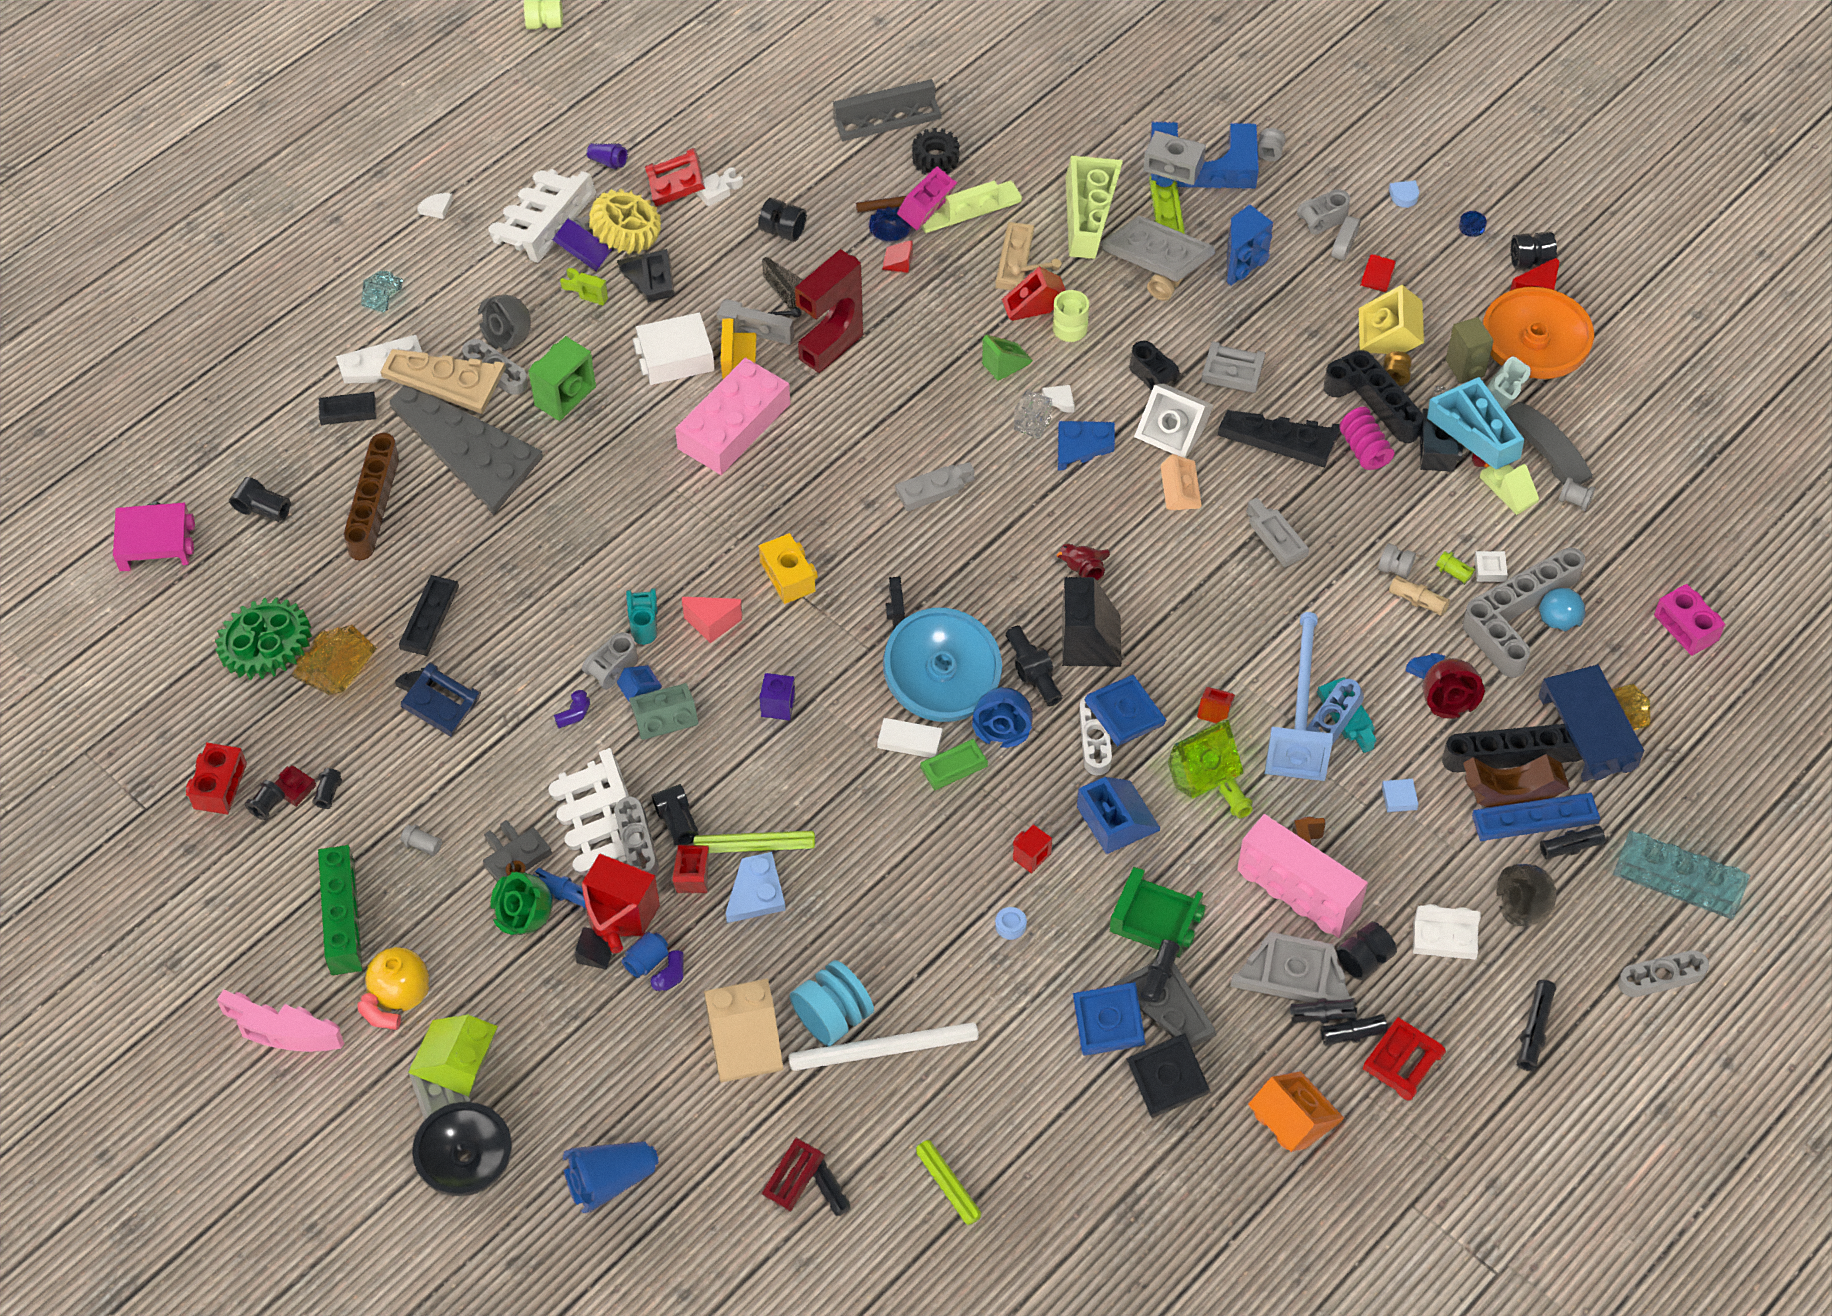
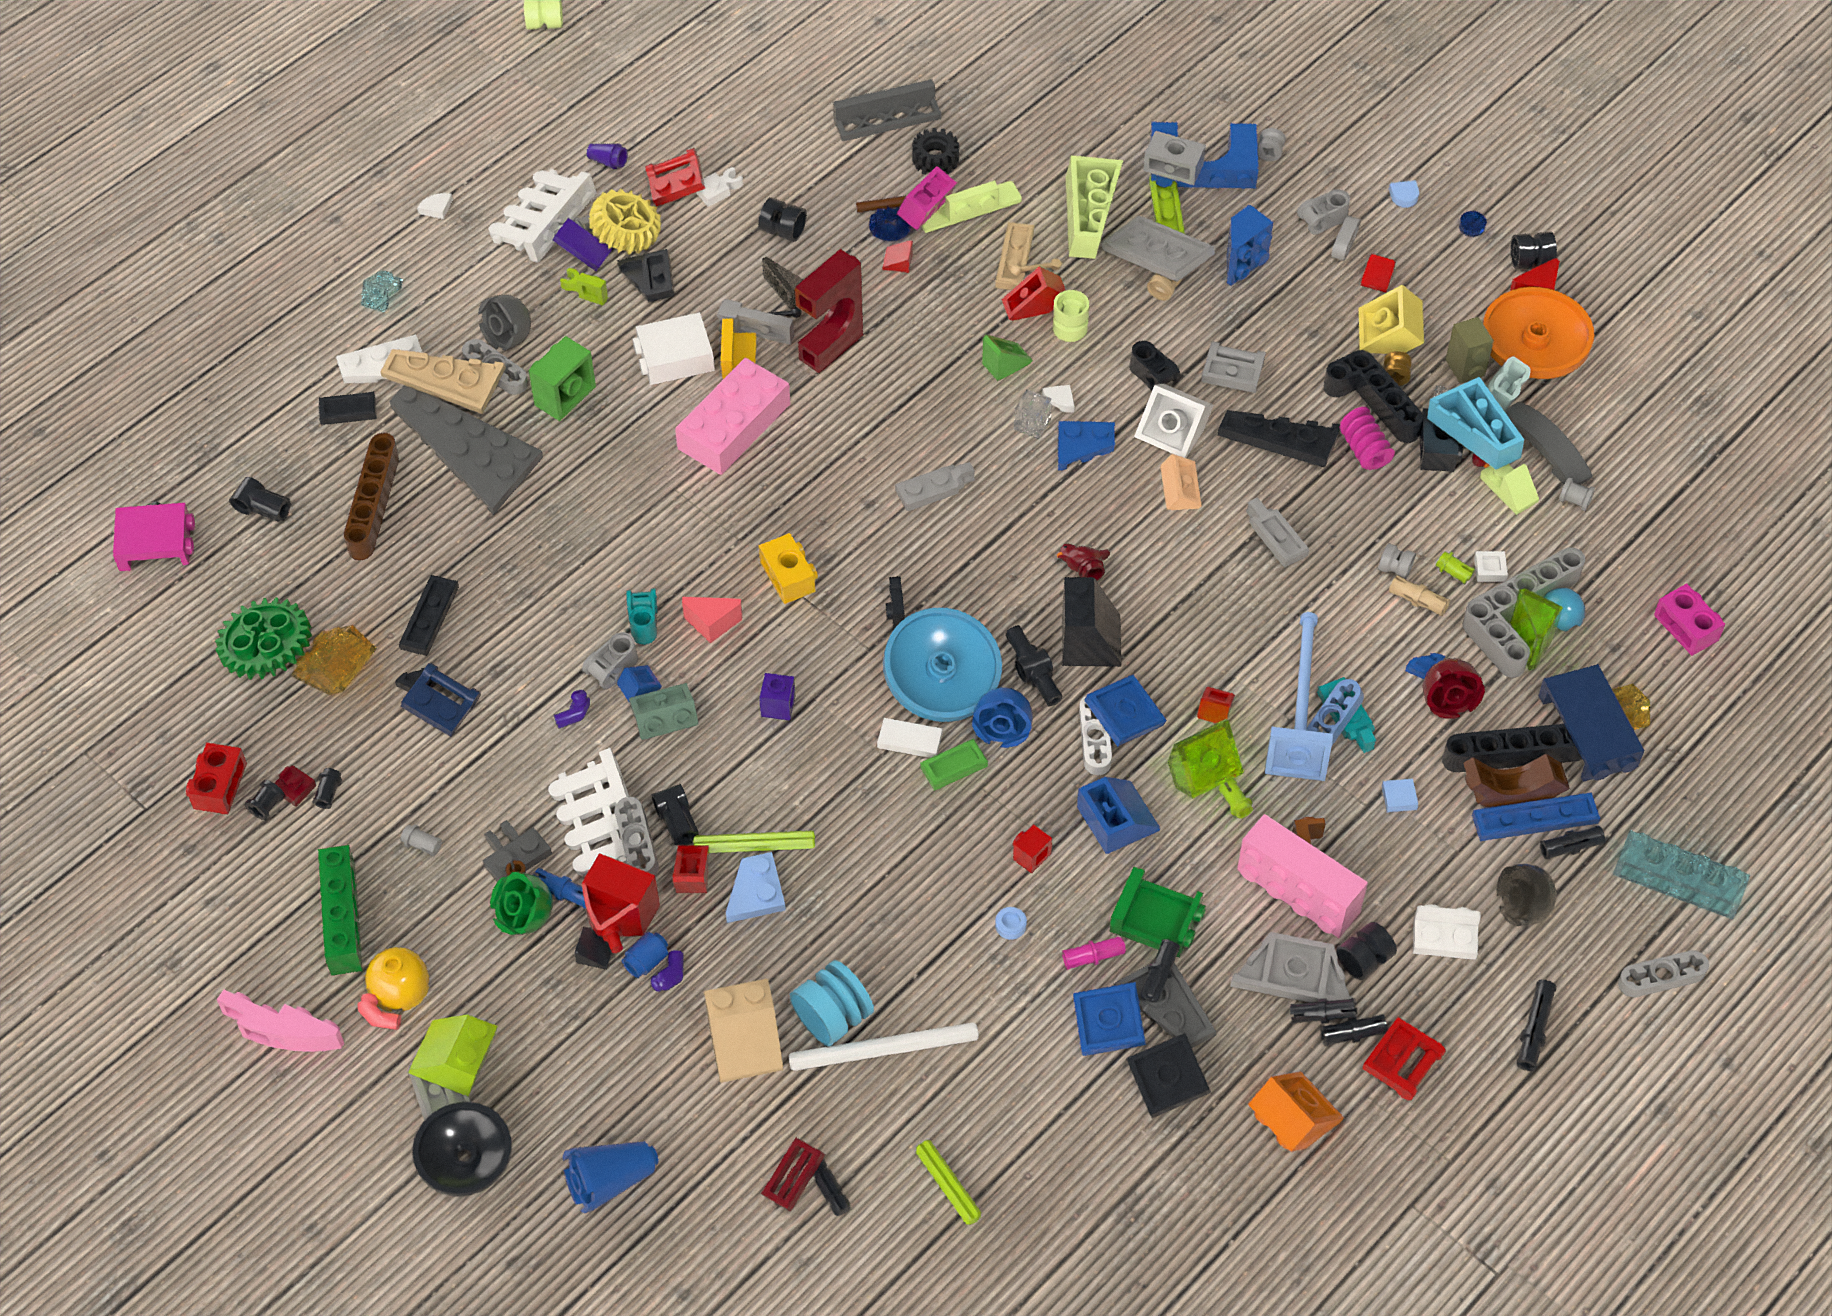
(1093, 952): none -> dark pink axle
(1535, 622): none -> clear neon green slope

